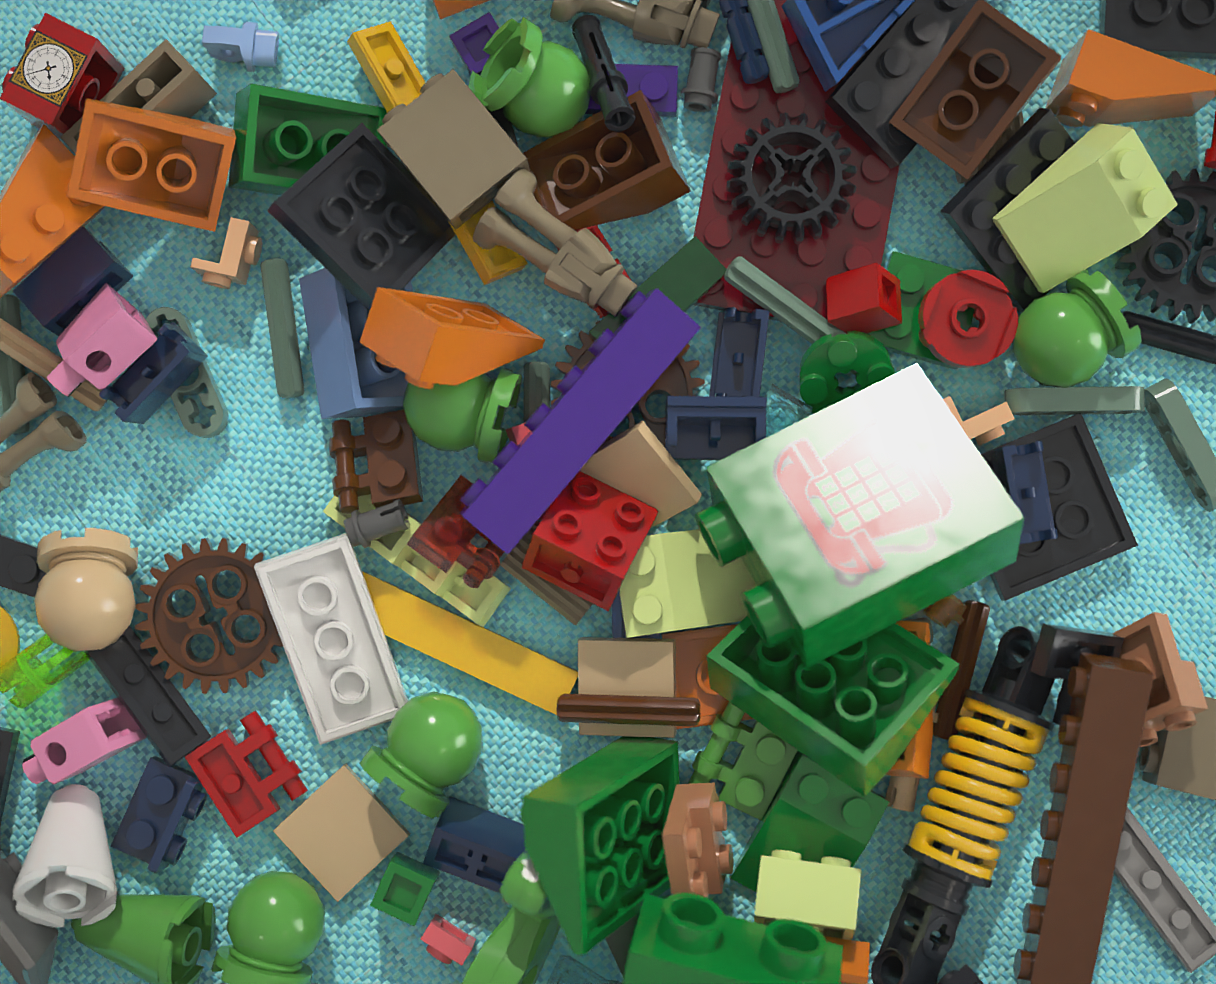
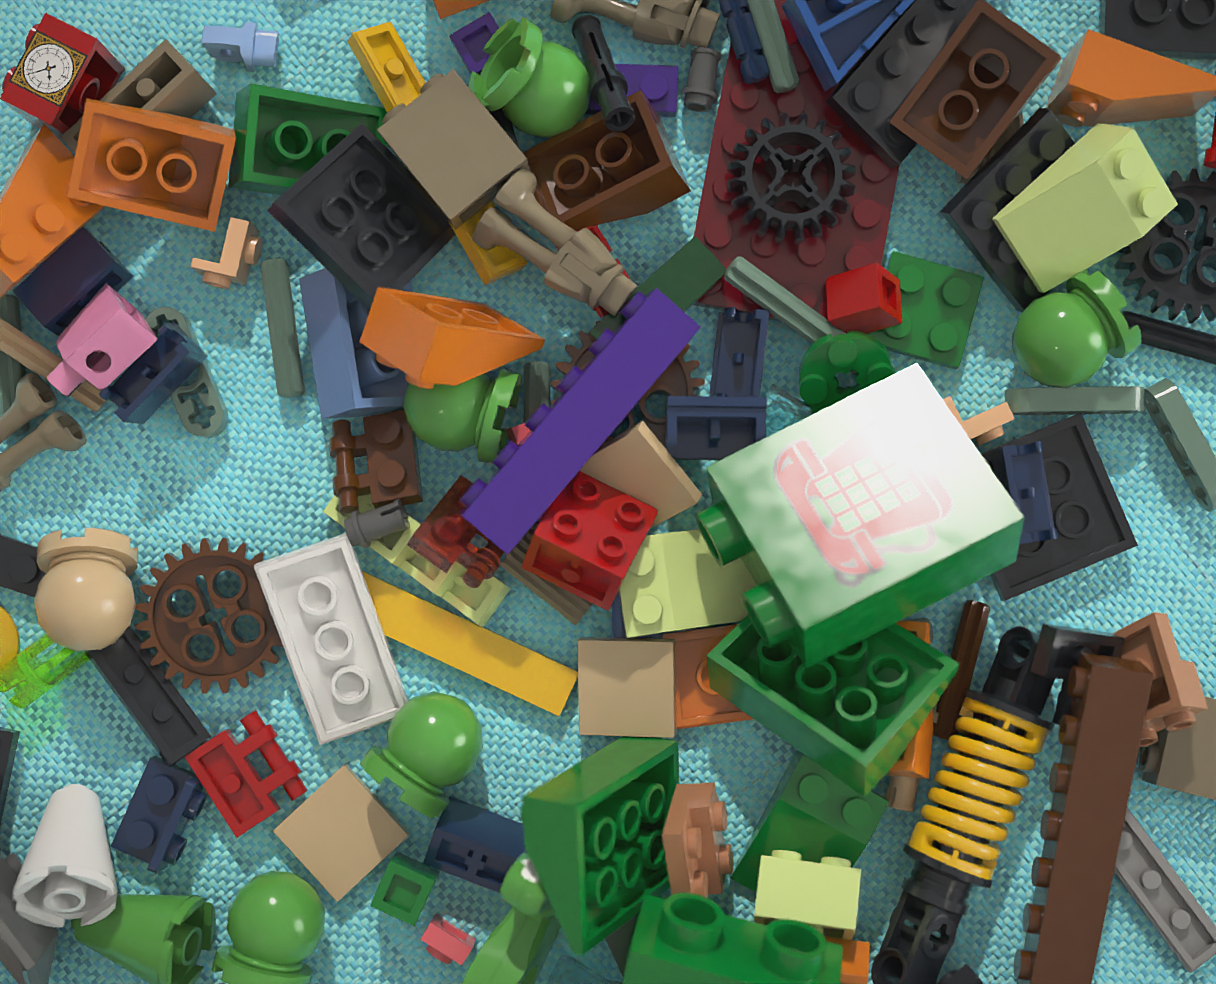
(81, 742): bright pink torso -> none
(628, 709): reddish brown axle -> none
(757, 769): bright green plate -> none
(946, 611): clear orange plate -> none
(991, 306): red plate -> none

